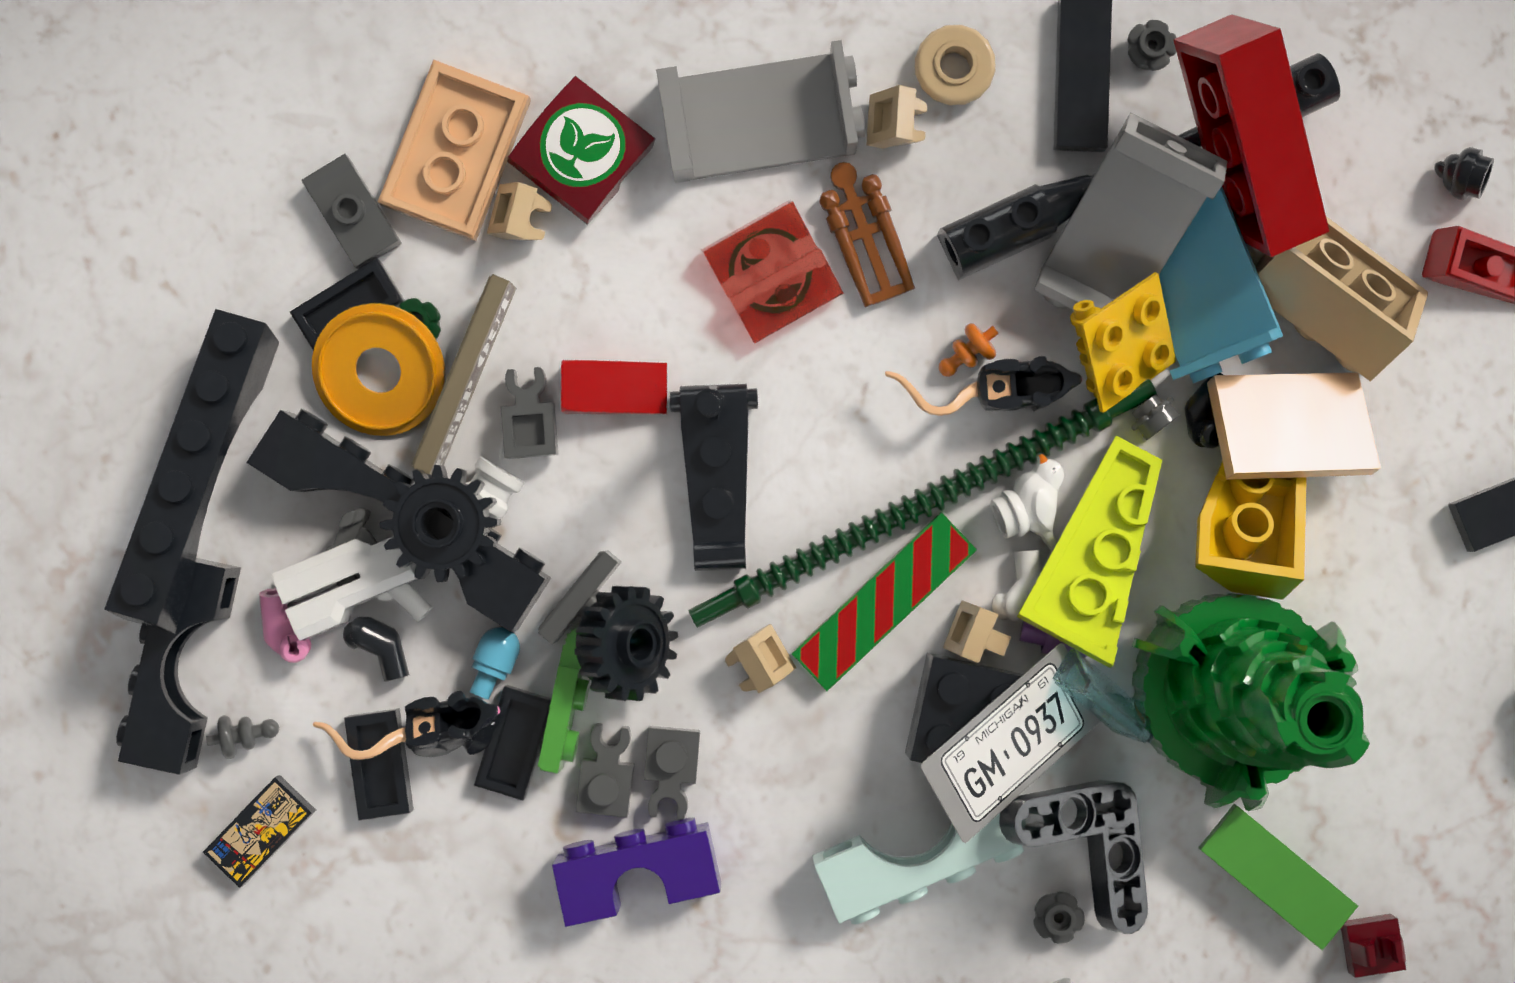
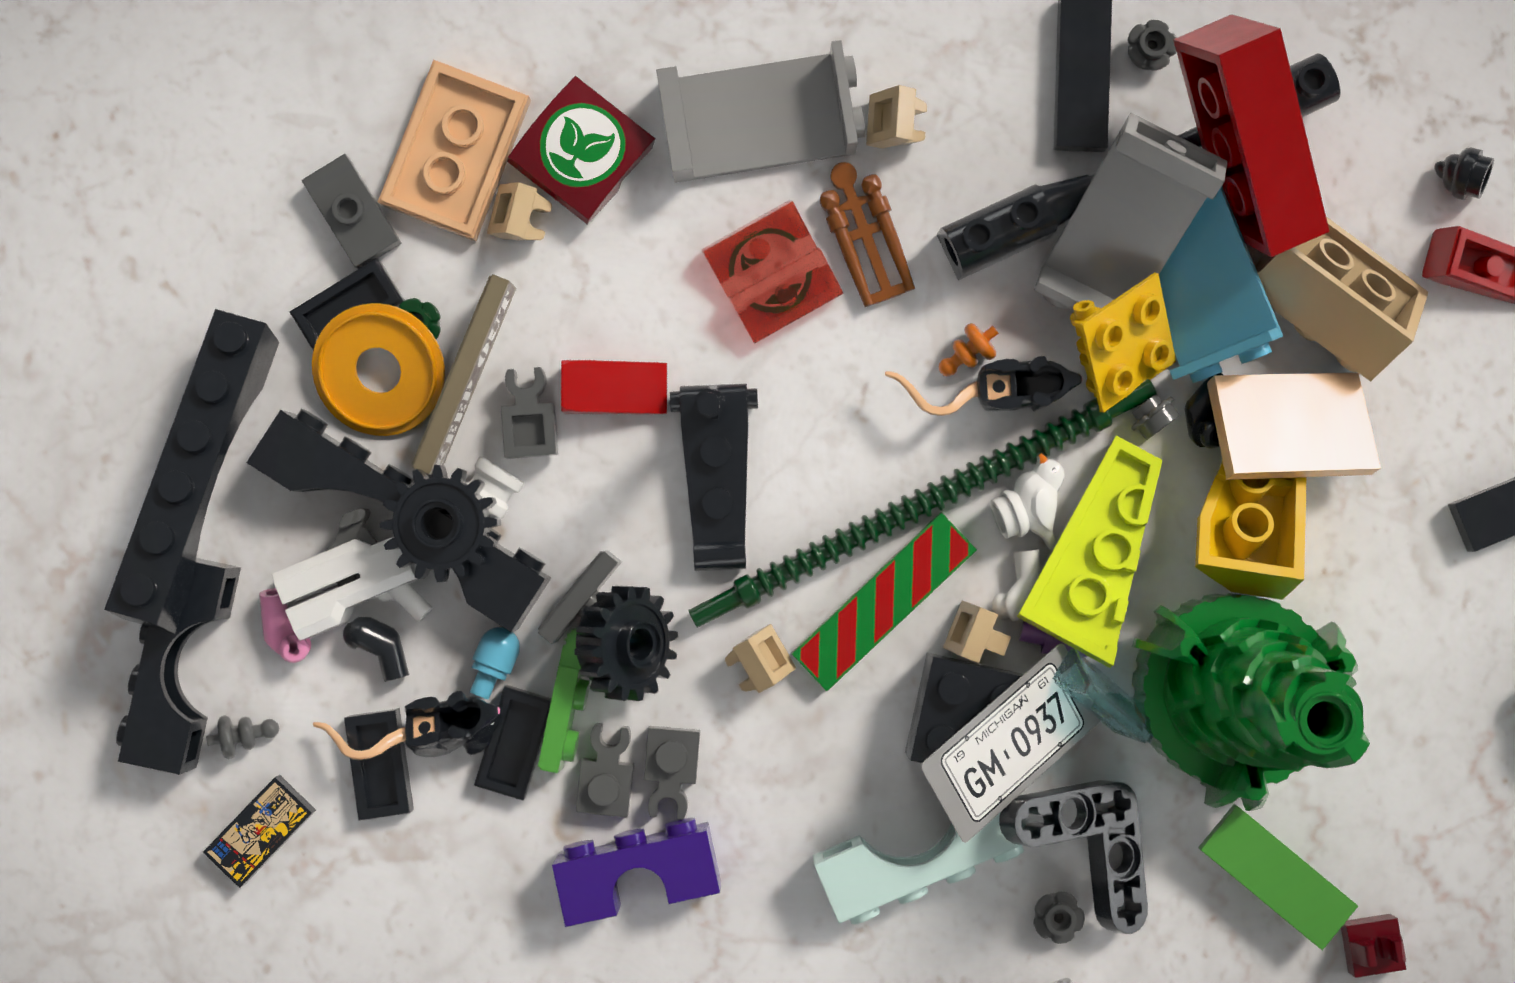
(972, 47): tan piece -> none

